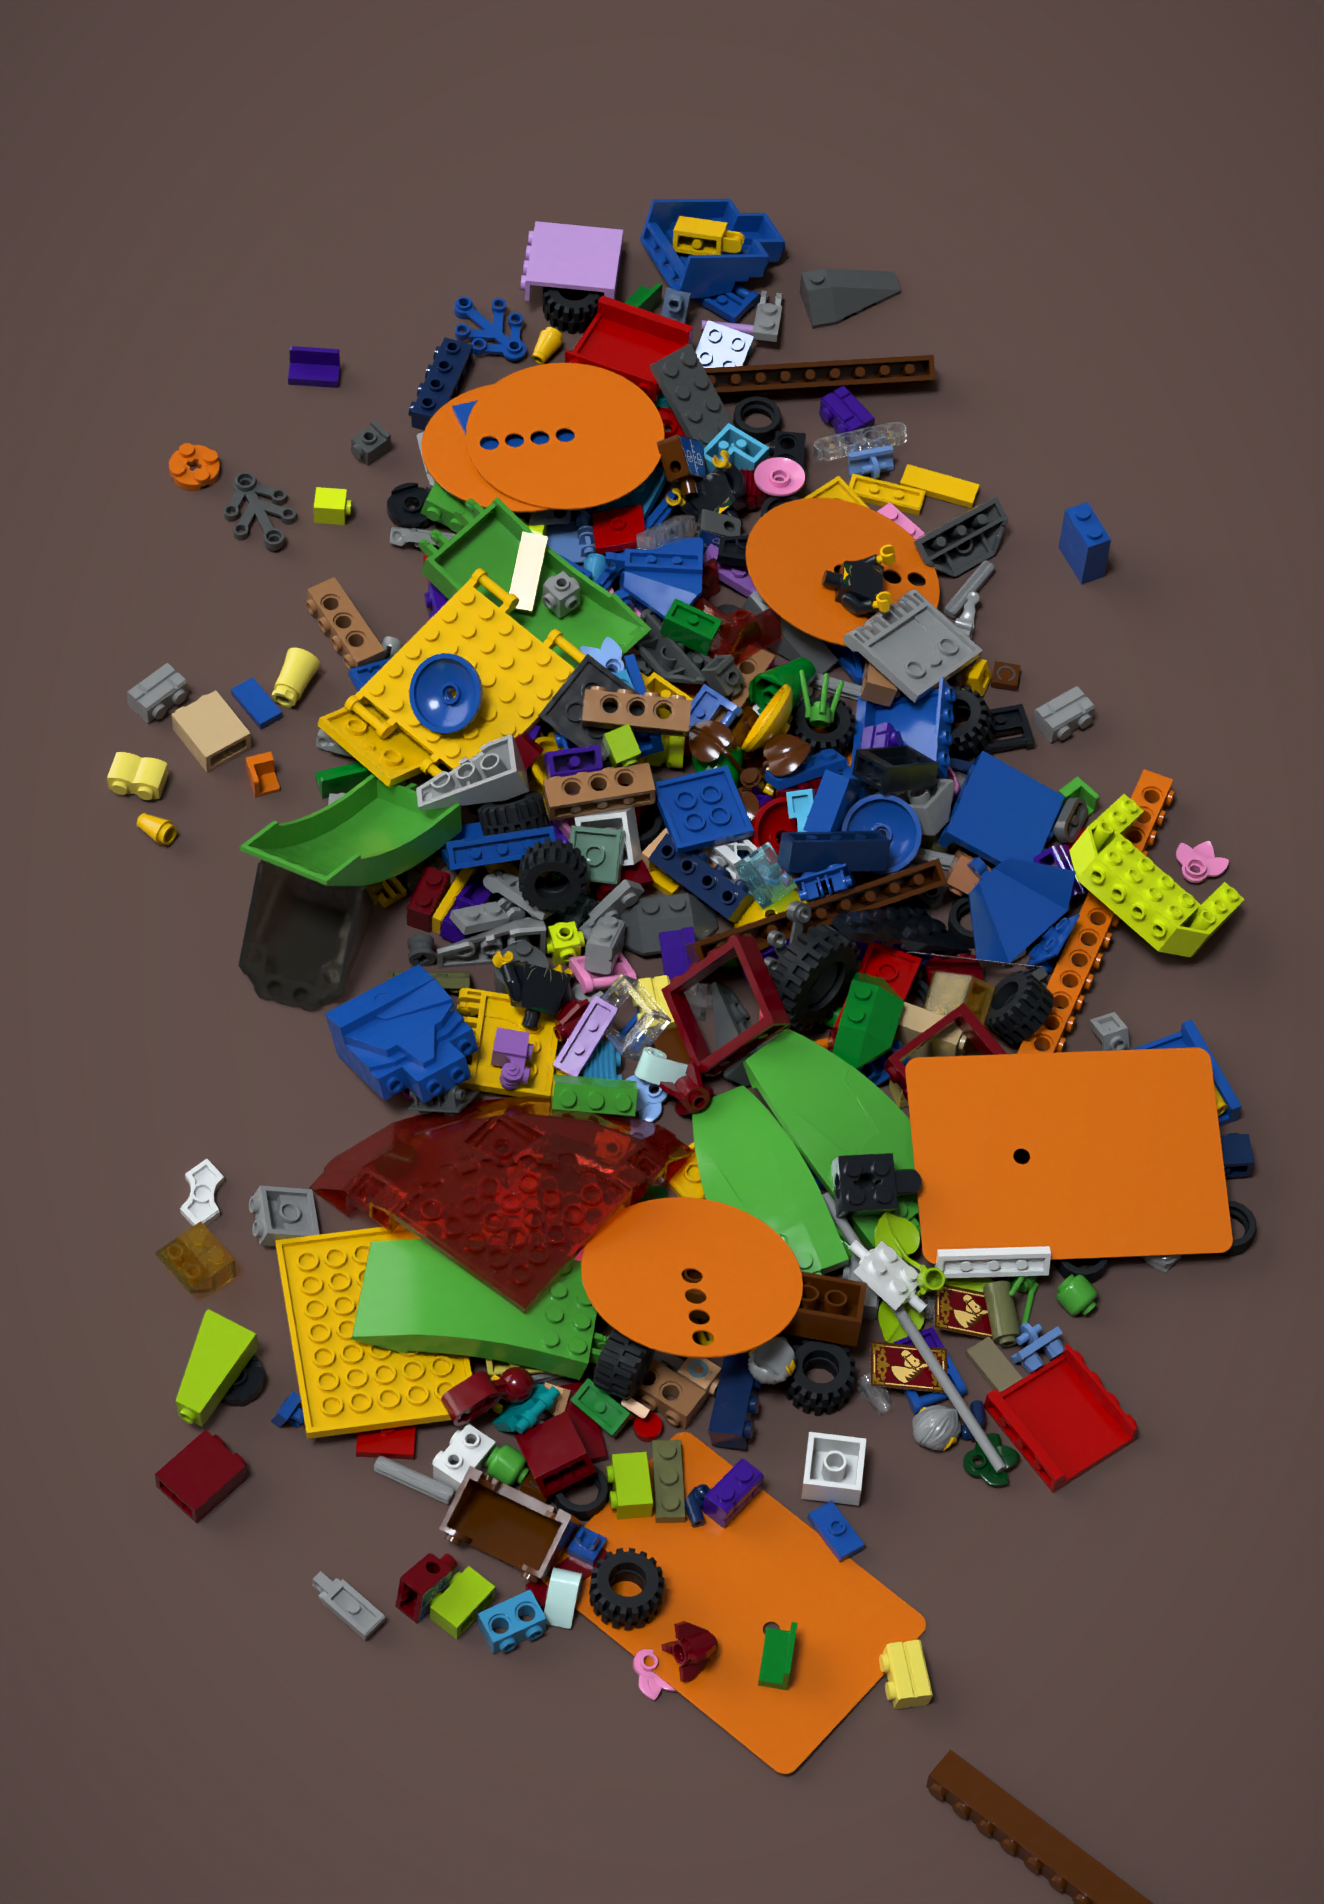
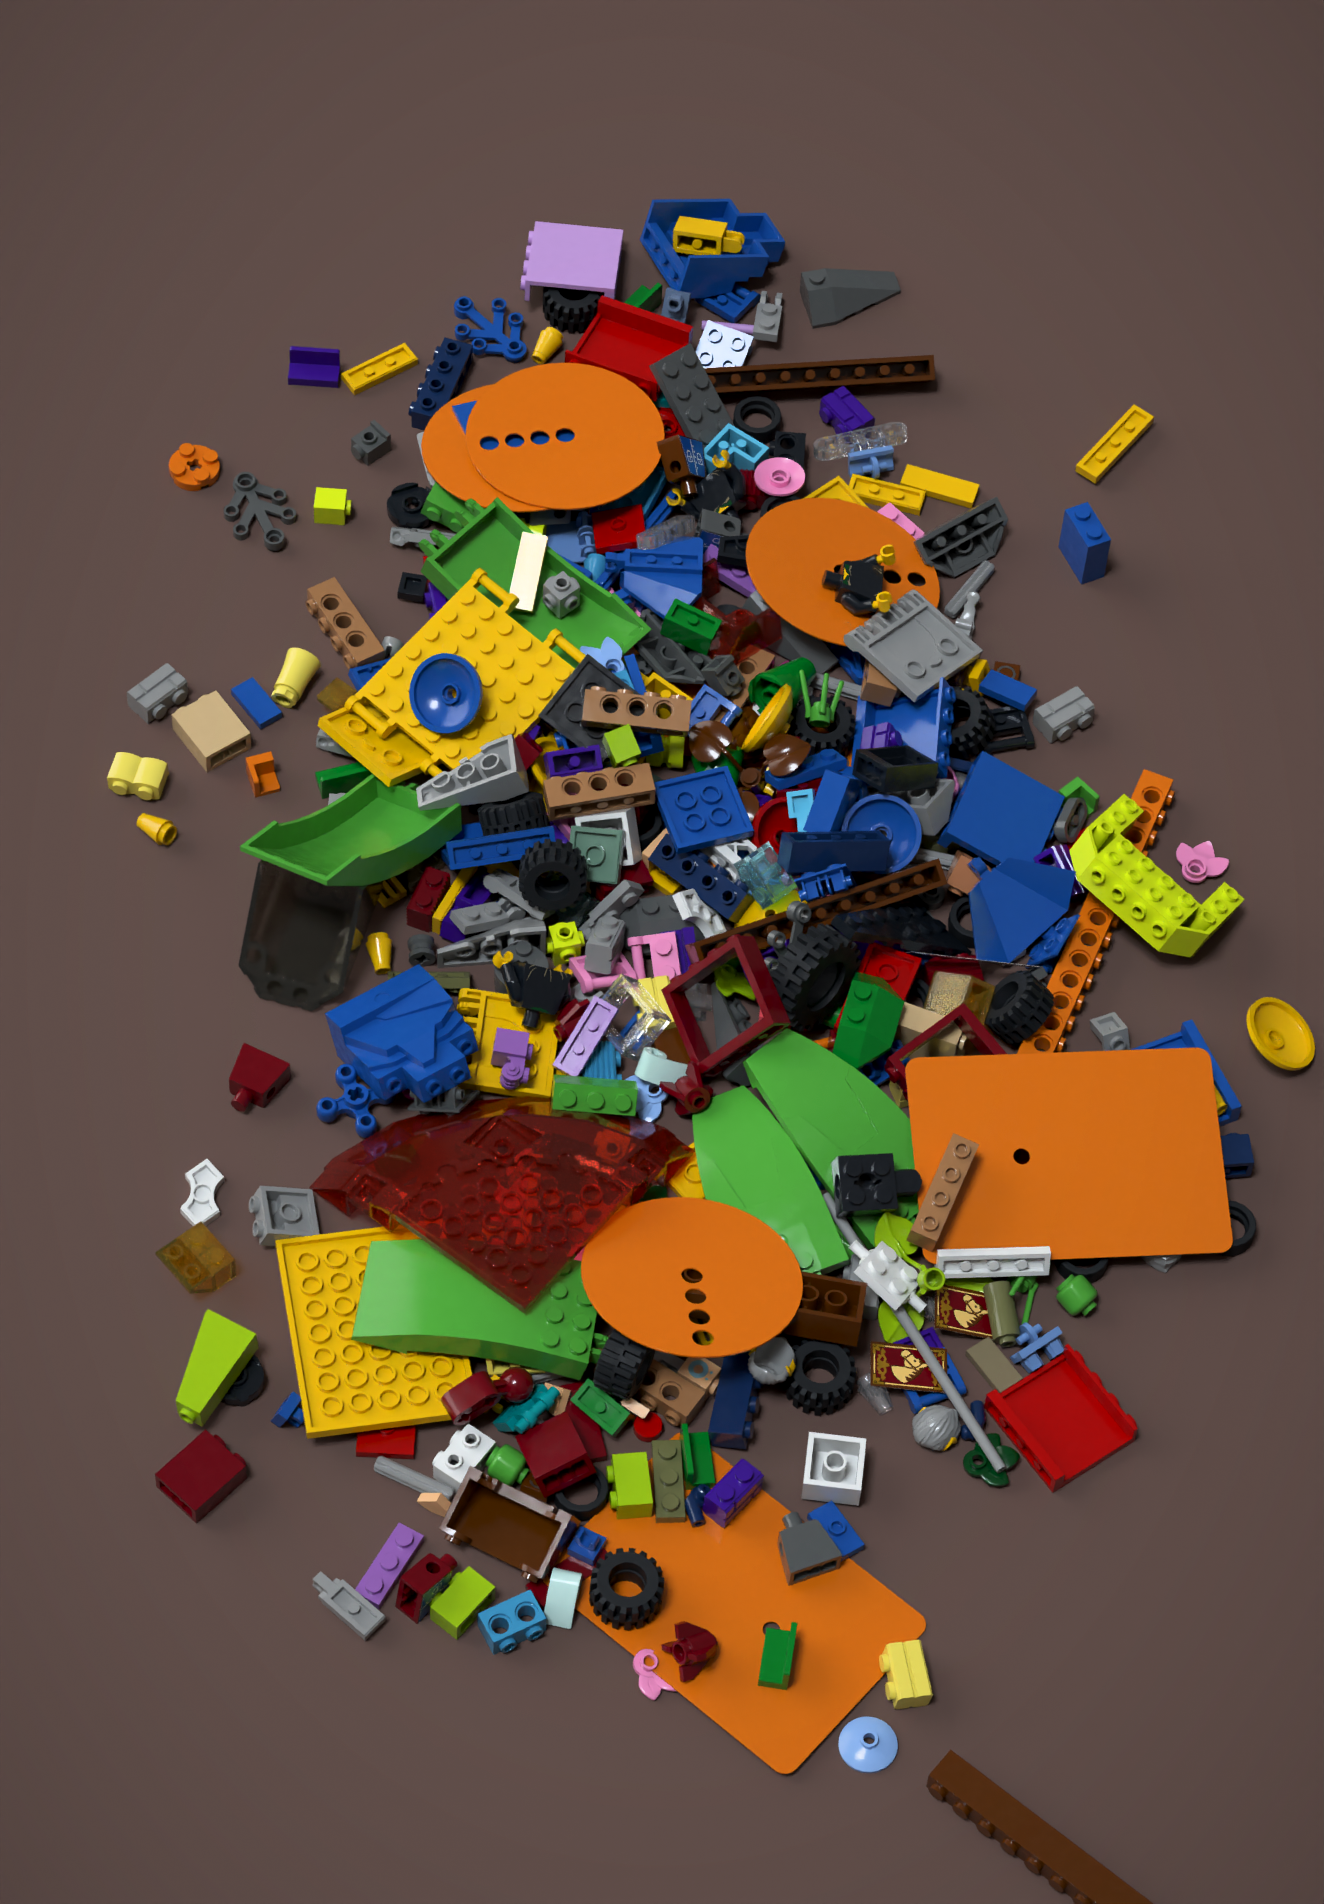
(257, 1077): none -> dark red torso
(335, 694): none -> clear yellow panel
(353, 1102): none -> blue gear
(379, 369): none -> yellow tile
(379, 950): none -> yellow cone
(389, 1564): none -> medium lavender plate
(412, 587): none -> black plate
(435, 1503): none -> light nougat tile
(663, 954): none -> bright pink plate
(694, 910): none -> white tile
(696, 1458): none -> green panel
(730, 980): none -> lime plate
(806, 1549): none -> dark grey torso
(864, 1756): none -> light blue dish
(942, 1192): none -> medium nougat brick
(1007, 690): none -> blue tile
(1114, 444): none -> yellow plate
(1280, 1034): none -> yellow dish

